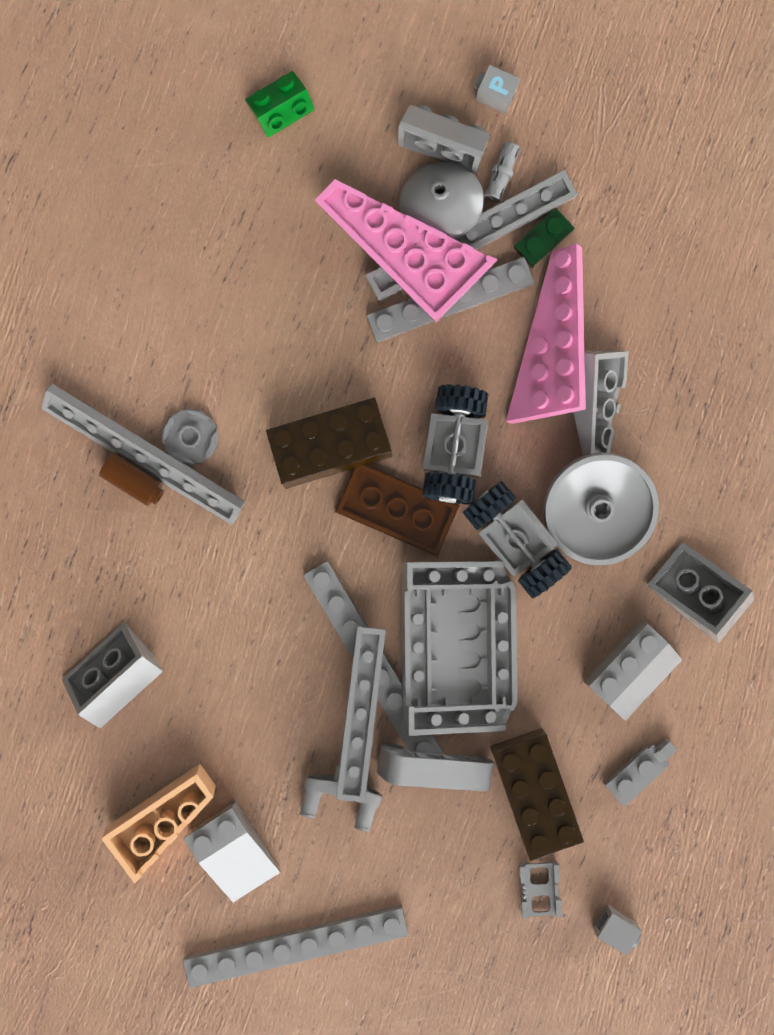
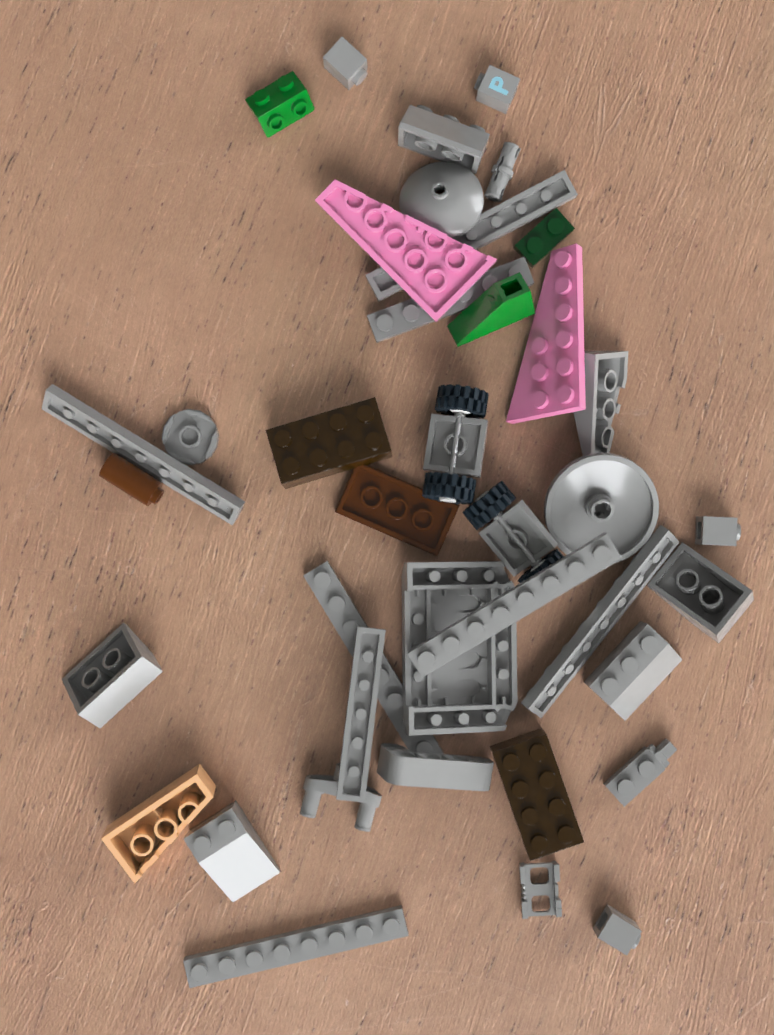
(346, 64): none -> light grey brick
(494, 309): none -> green slope
(514, 604): none -> light grey plate
(600, 621): none -> light grey plate
(717, 531): none -> light grey brick

